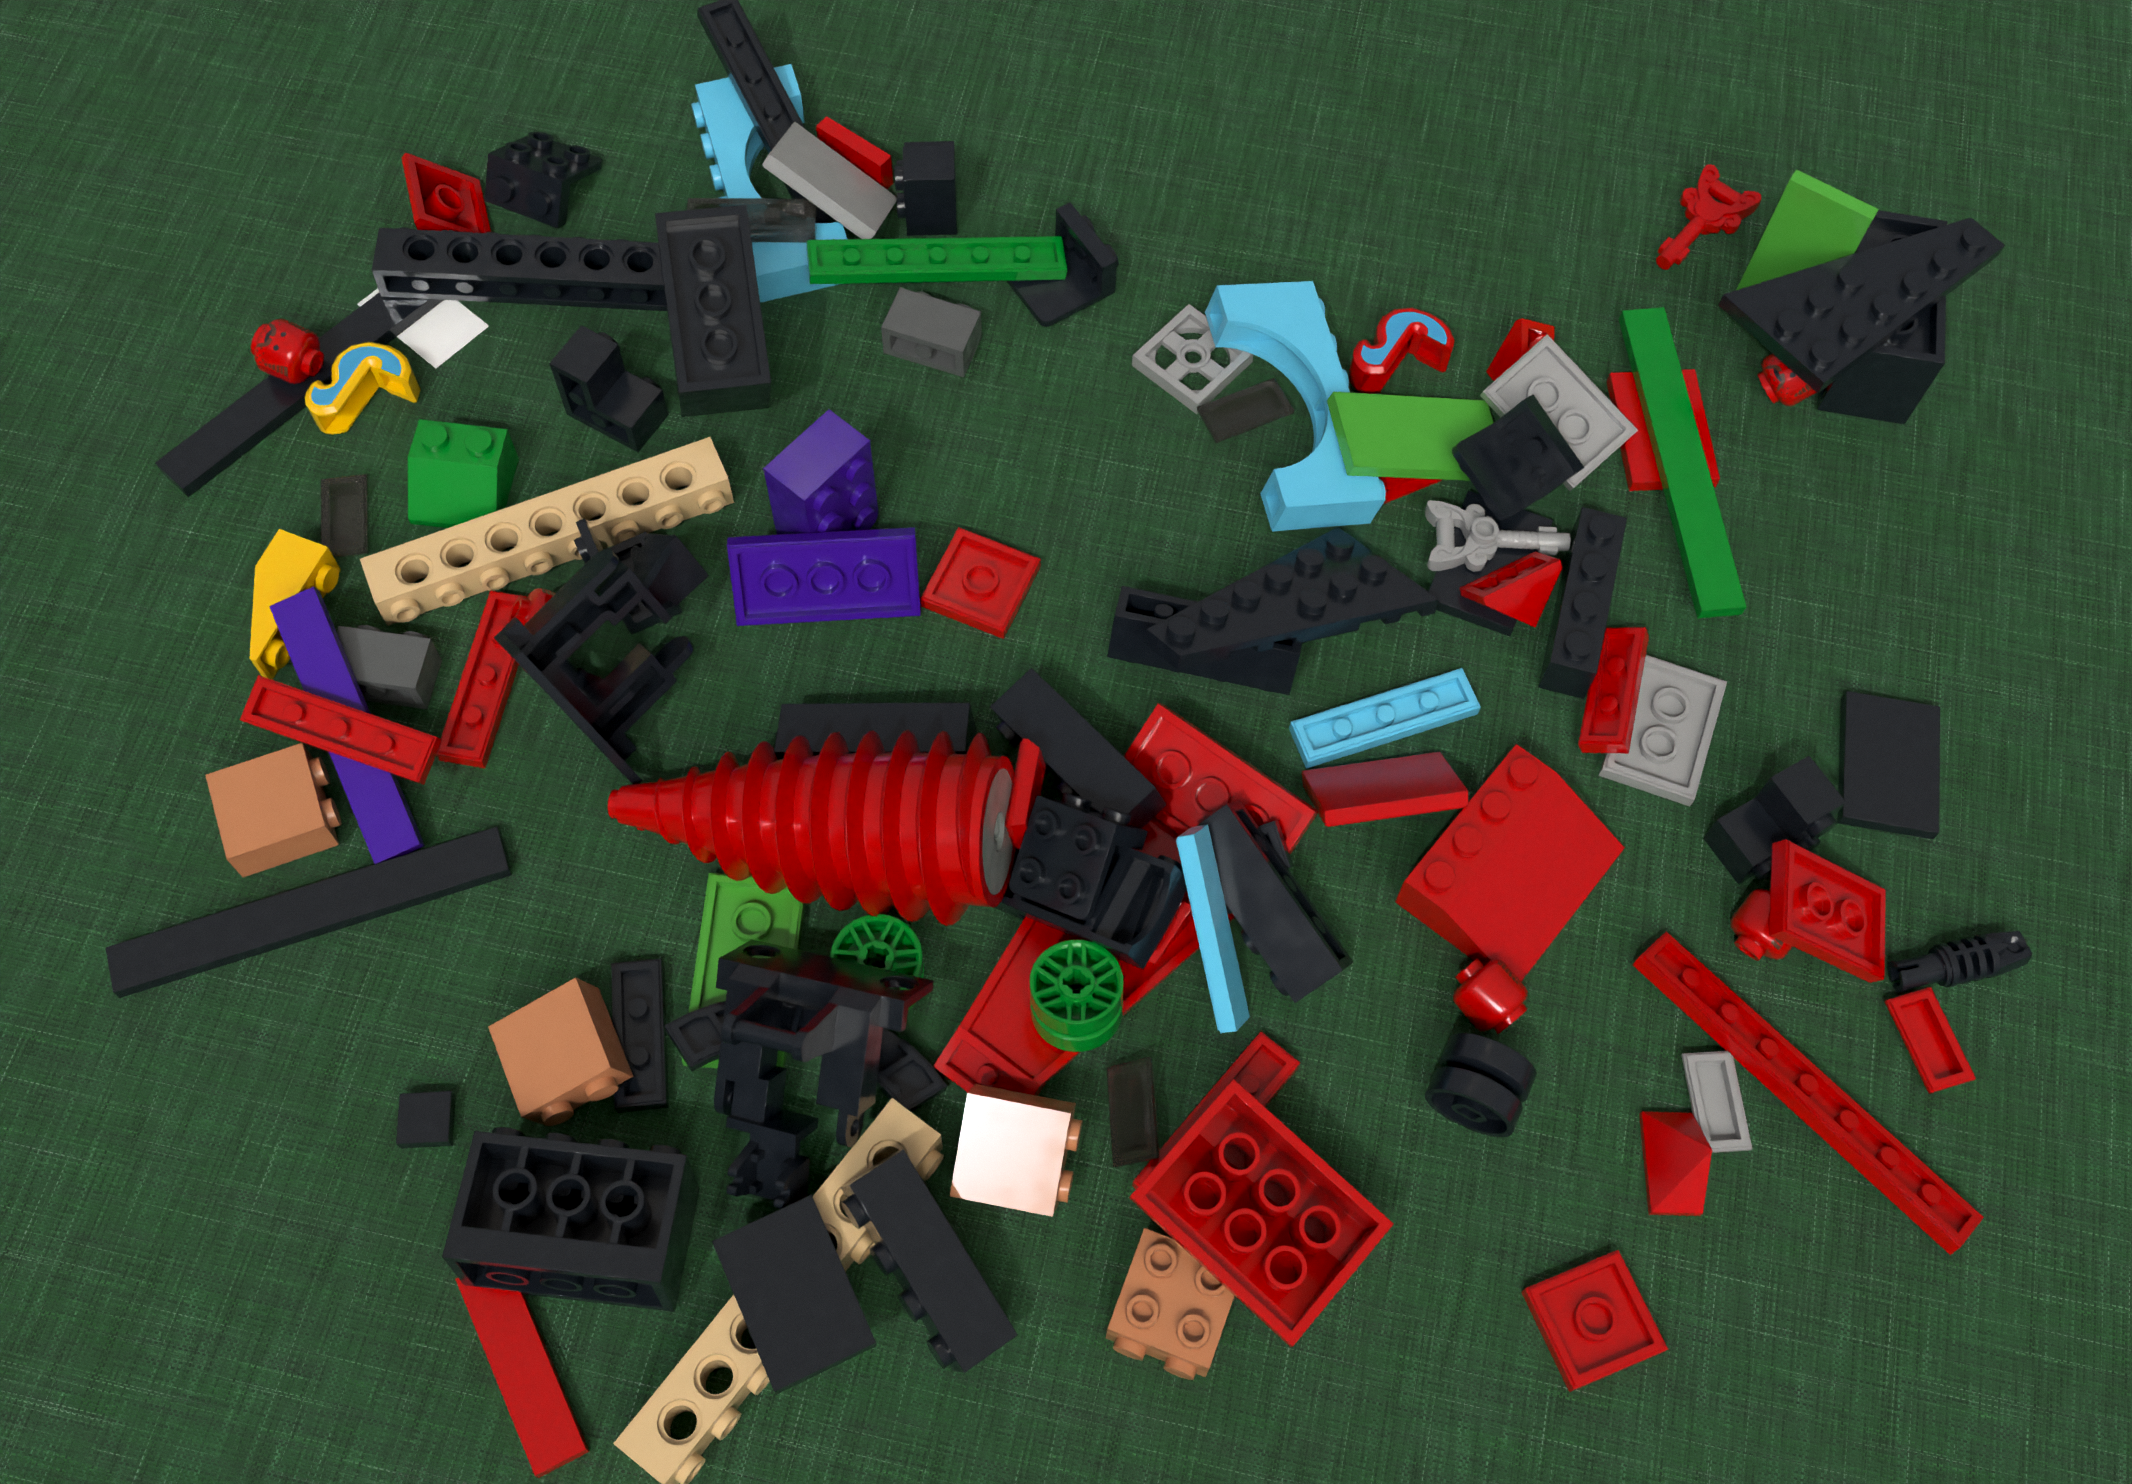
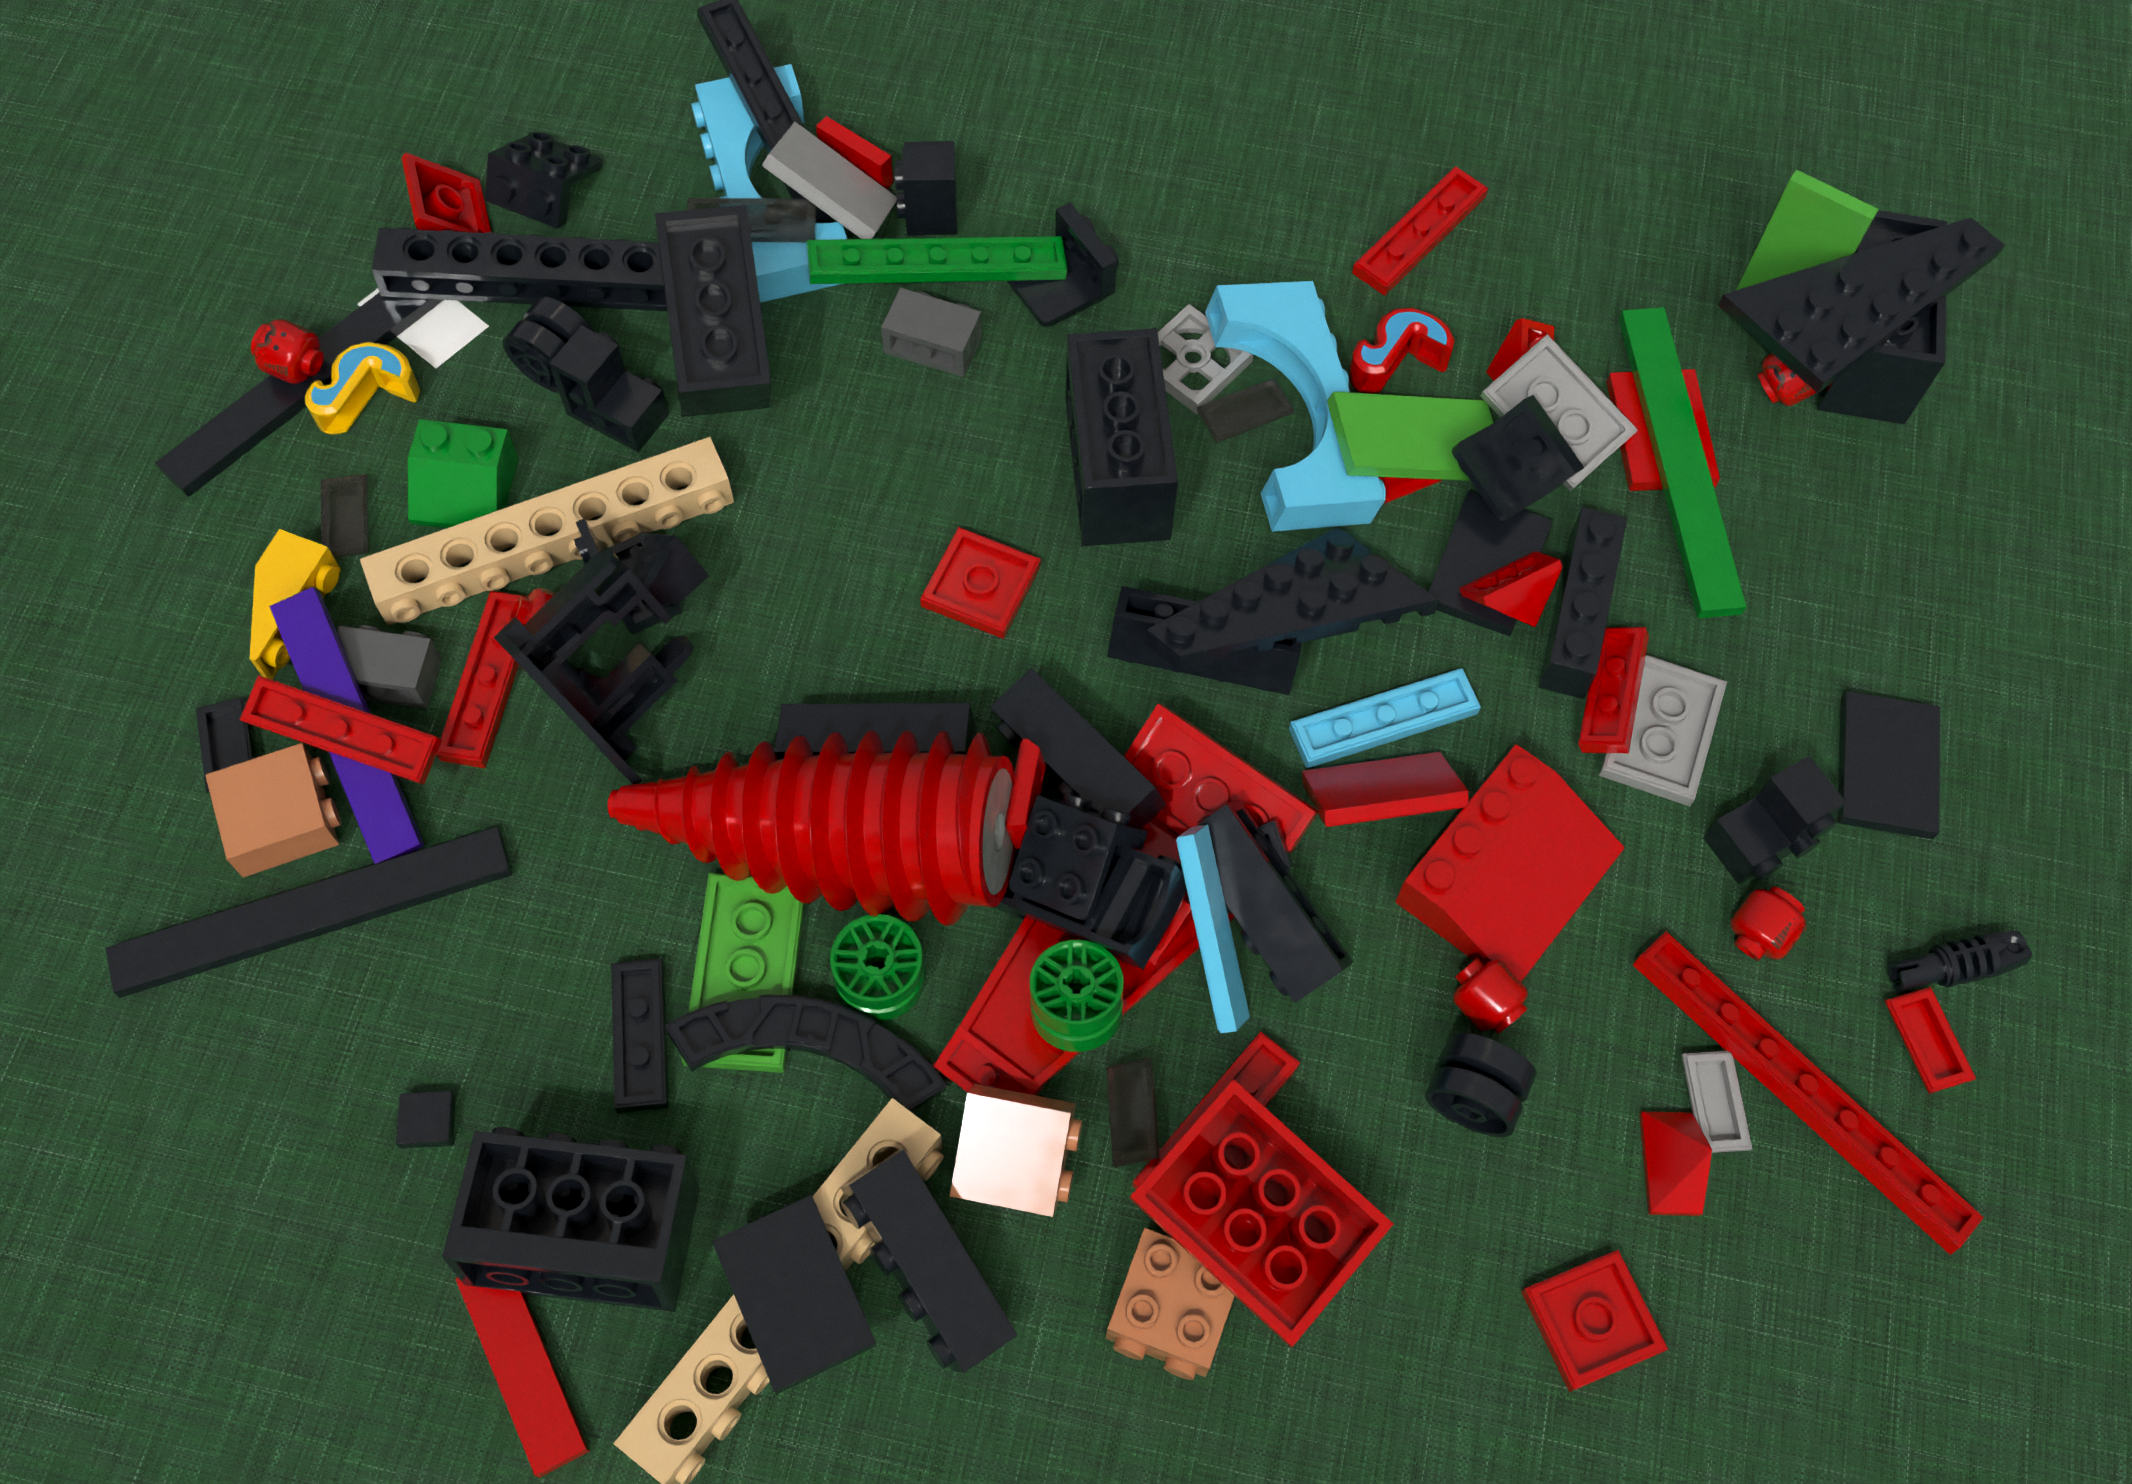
(223, 736): none -> black tile
(540, 337): none -> black wheel
(560, 1053): nougat brick -> none
(823, 480): dark purple brick -> none
(824, 576): dark purple tile -> none
(845, 1032): black container -> none
(1120, 437): none -> black brick
(1419, 231): none -> red tile
(1482, 537): light grey piece -> none
(1707, 215): red piece -> none
(1827, 911): red tile -> none

